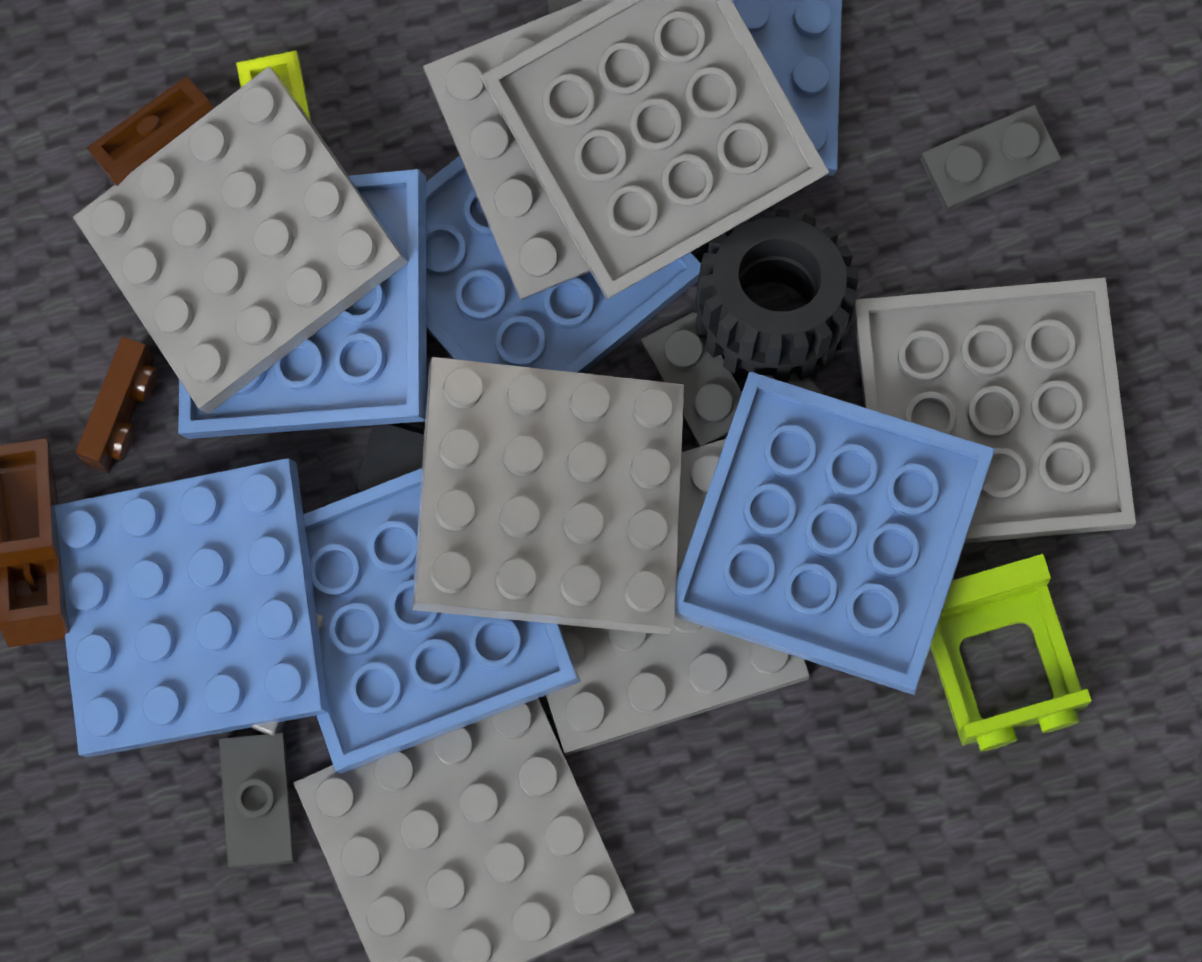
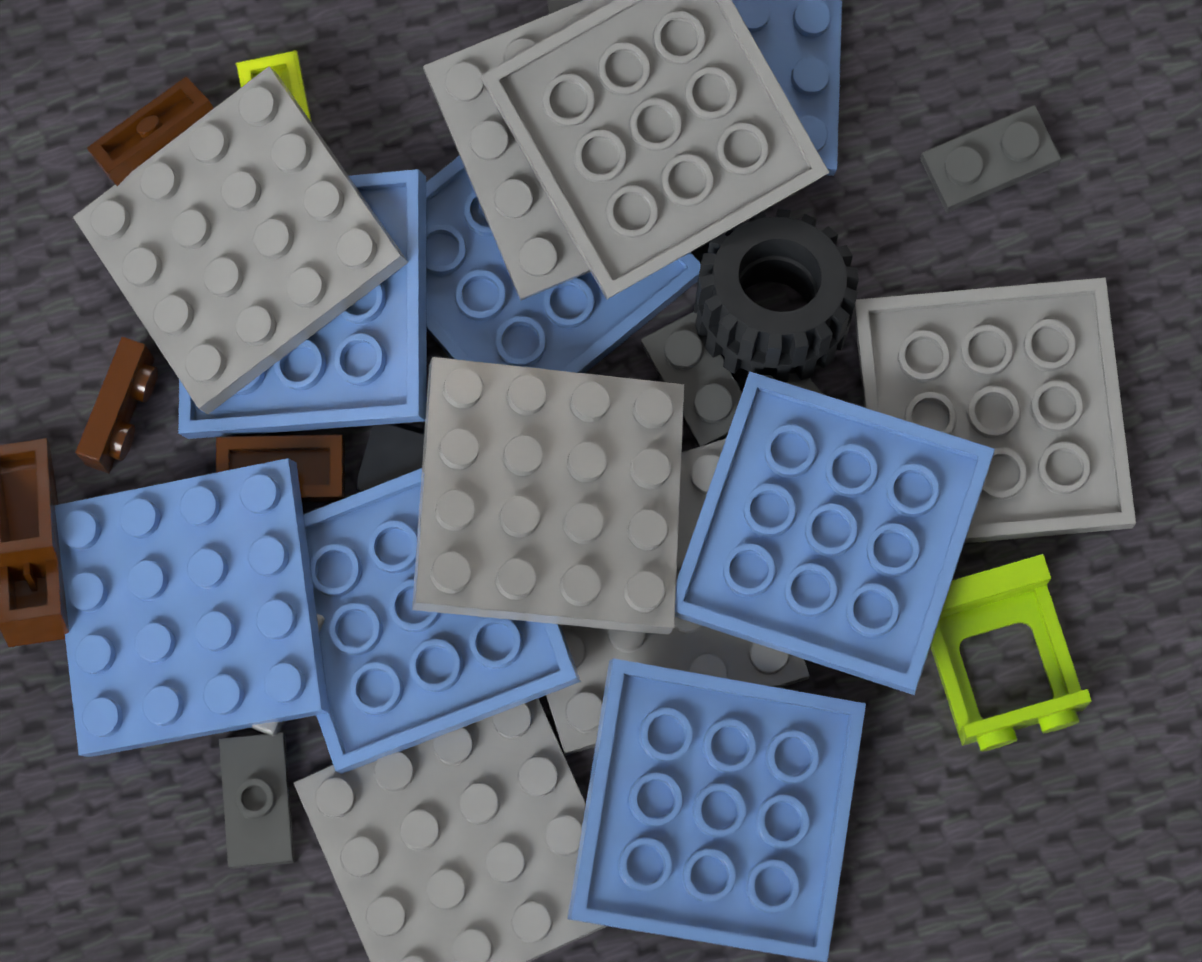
(318, 460): none -> reddish brown plate
(717, 811): none -> medium blue plate

